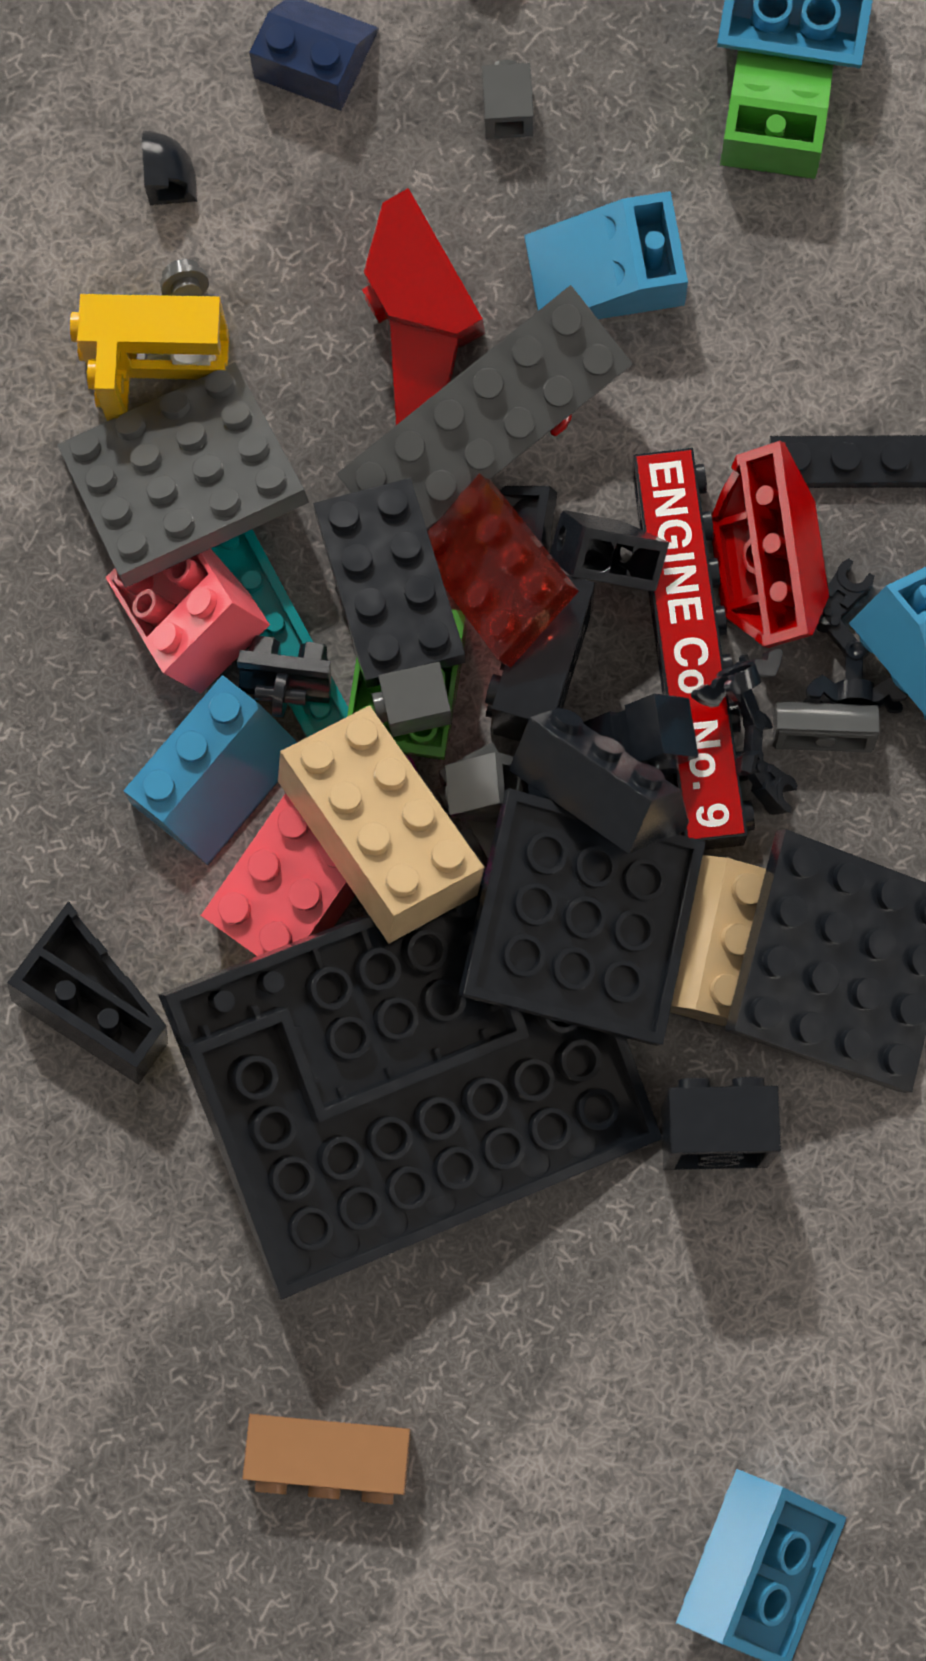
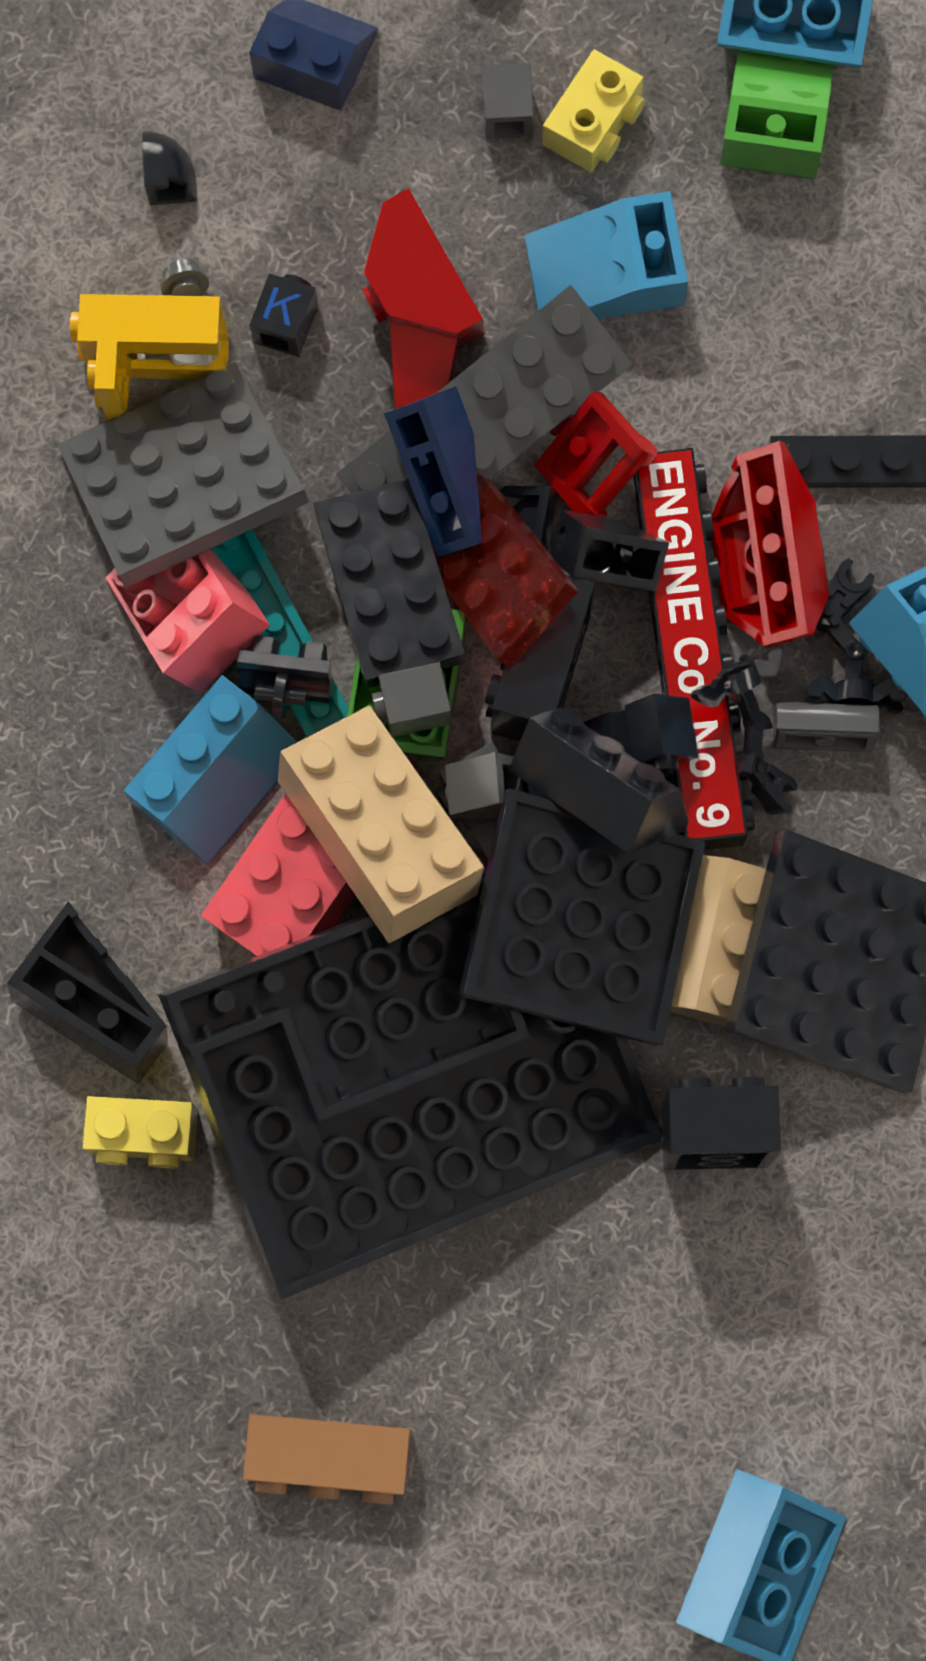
(140, 1129): none -> light yellow brick
(284, 314): none -> black brick
(441, 467): none -> dark blue slope
(584, 448): none -> red plate
(594, 111): none -> light yellow brick

